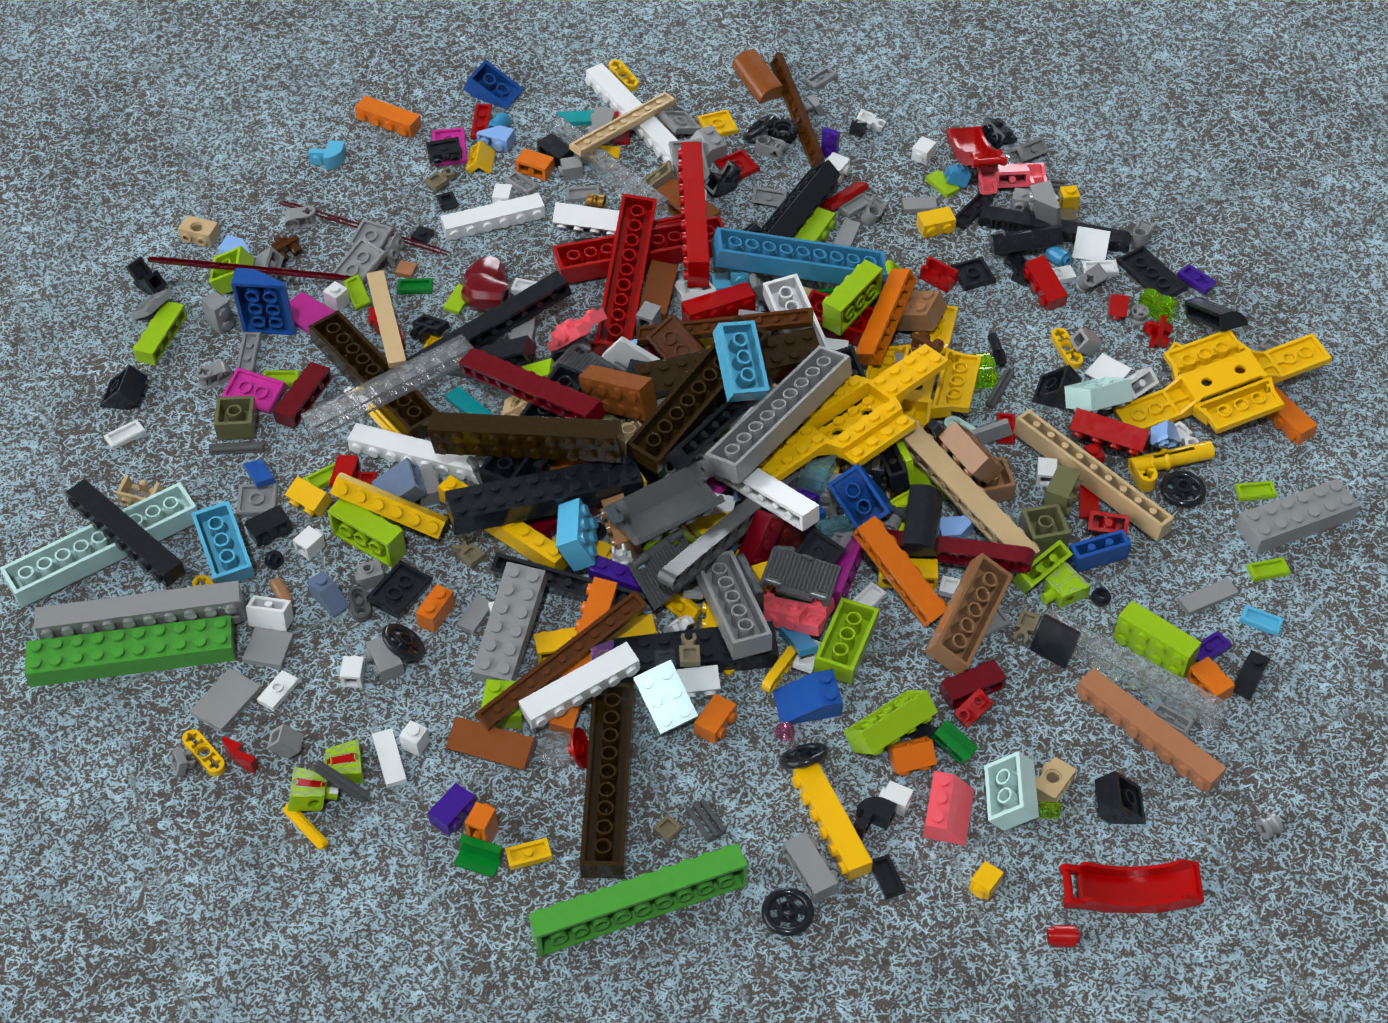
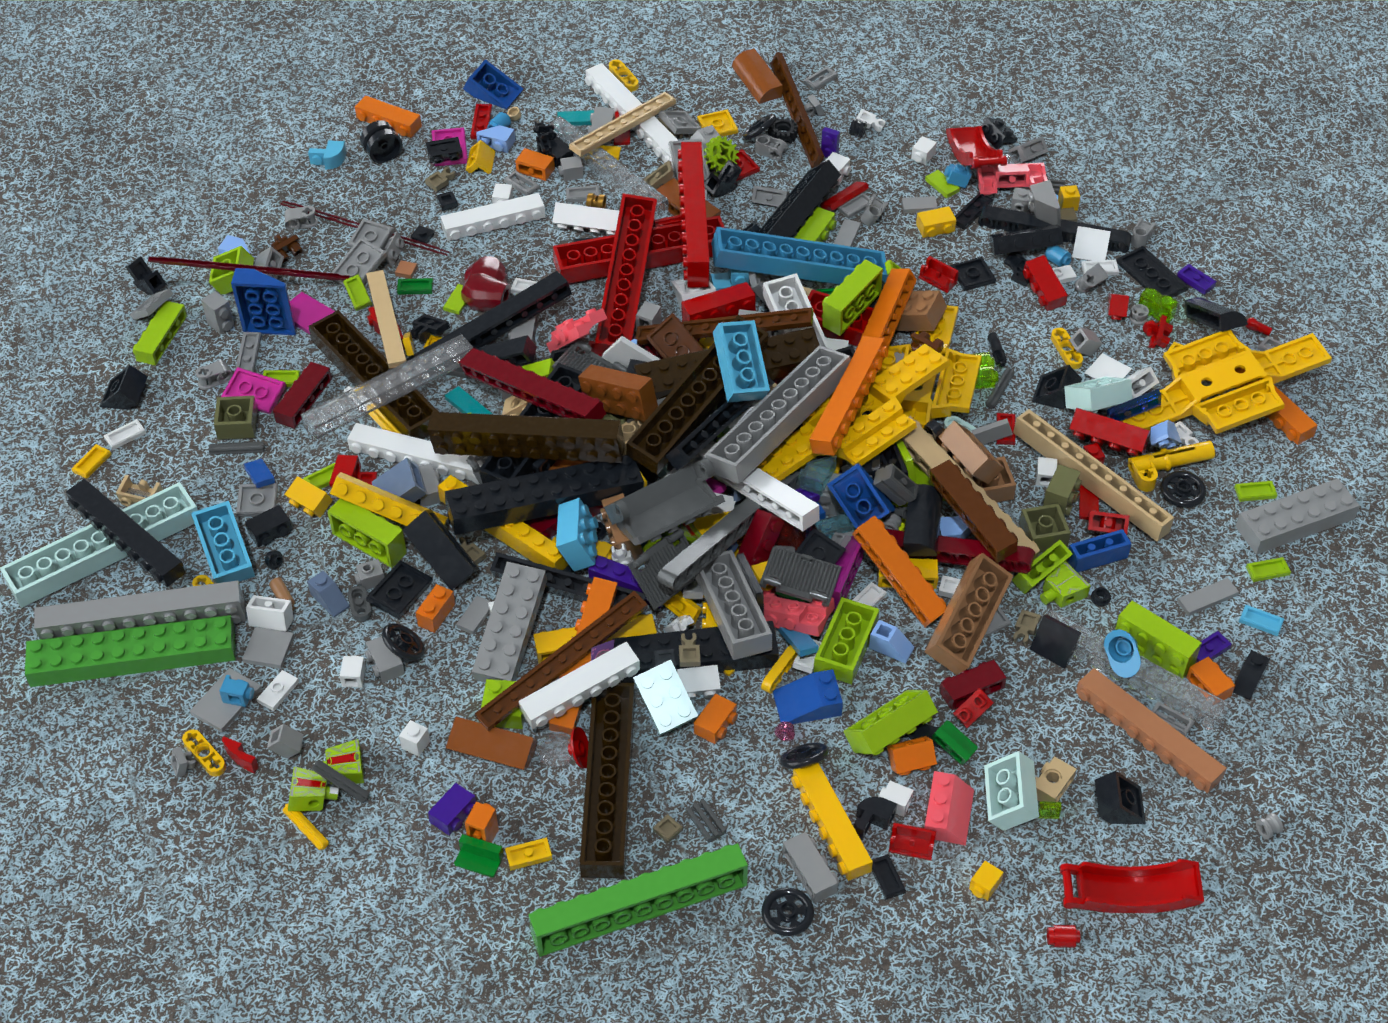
(91, 461): none -> yellow tile
(199, 231): tan brick -> none
(236, 692): none -> dark azure brick
(309, 542): white brick -> none
(336, 296): white brick -> none
(381, 141): none -> black wheel
(389, 758): white tile -> none
(408, 344): none -> yellow tile
(440, 549): none -> black brick
(514, 113): none -> tan hinge
(548, 134): none -> black piece
(659, 285): dark orange brick -> none
(717, 146): none -> lime gear
(848, 396): none -> orange brick
(890, 642): none -> light blue slope
(895, 484): none -> dark grey brick
(912, 841): none -> red hinge
(973, 510): none -> reddish brown brick
(1122, 653): none -> dark azure piece
(1135, 406): none -> clear blue tile
(1256, 326): none -> red arm

